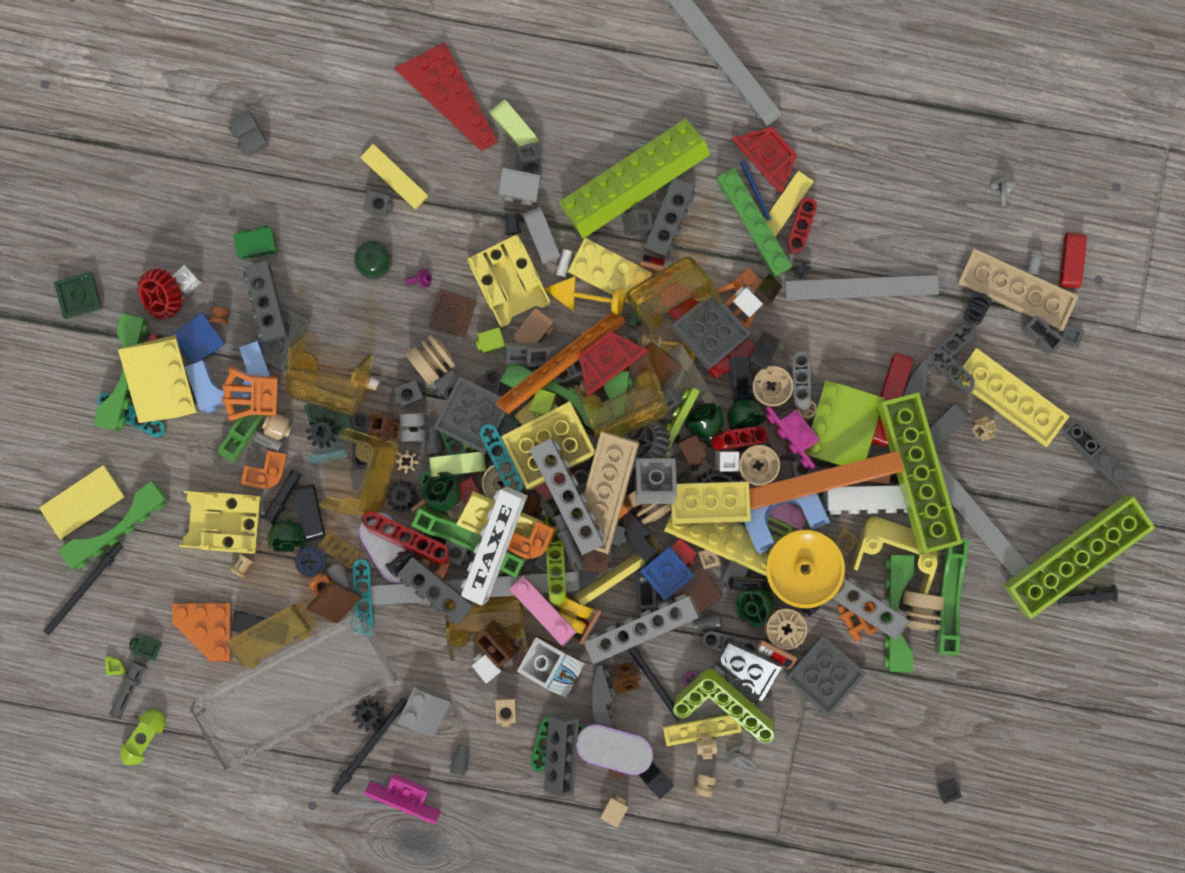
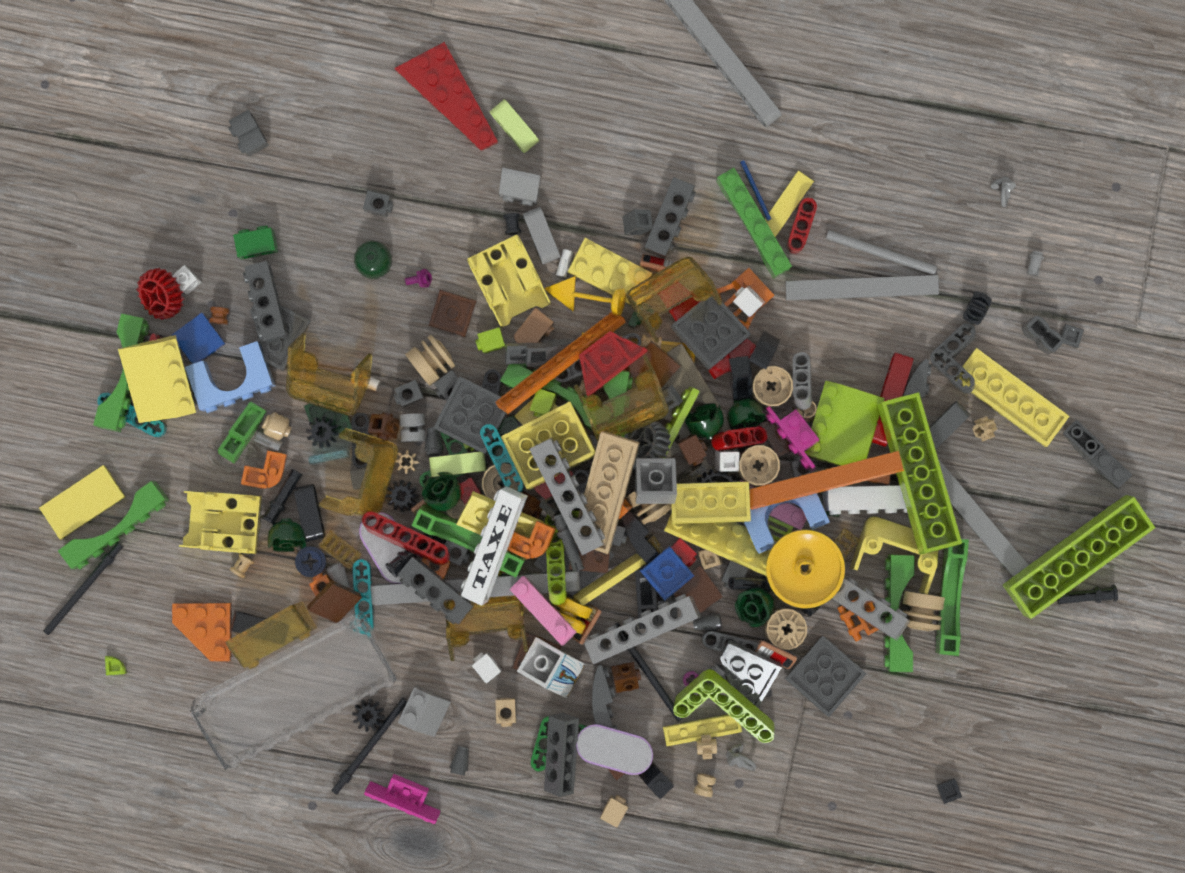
(77, 295): dark green plate -> none
(131, 681): dark grey pin -> none
(144, 646): dark green bracket -> none
(150, 723): lime piece -> none
(263, 394): orange plate -> none
(394, 176): light yellow tile -> none
(495, 644): reddish brown brick -> none
(528, 158): dark grey brick -> none
(634, 178): lime brick -> none
(768, 154): red wing -> none
(768, 290): dark brown tile -> none
(802, 270): black bush -> none
(881, 252): none -> light grey piece
(1017, 289): tan plate -> none
(1073, 260): red beam -> none

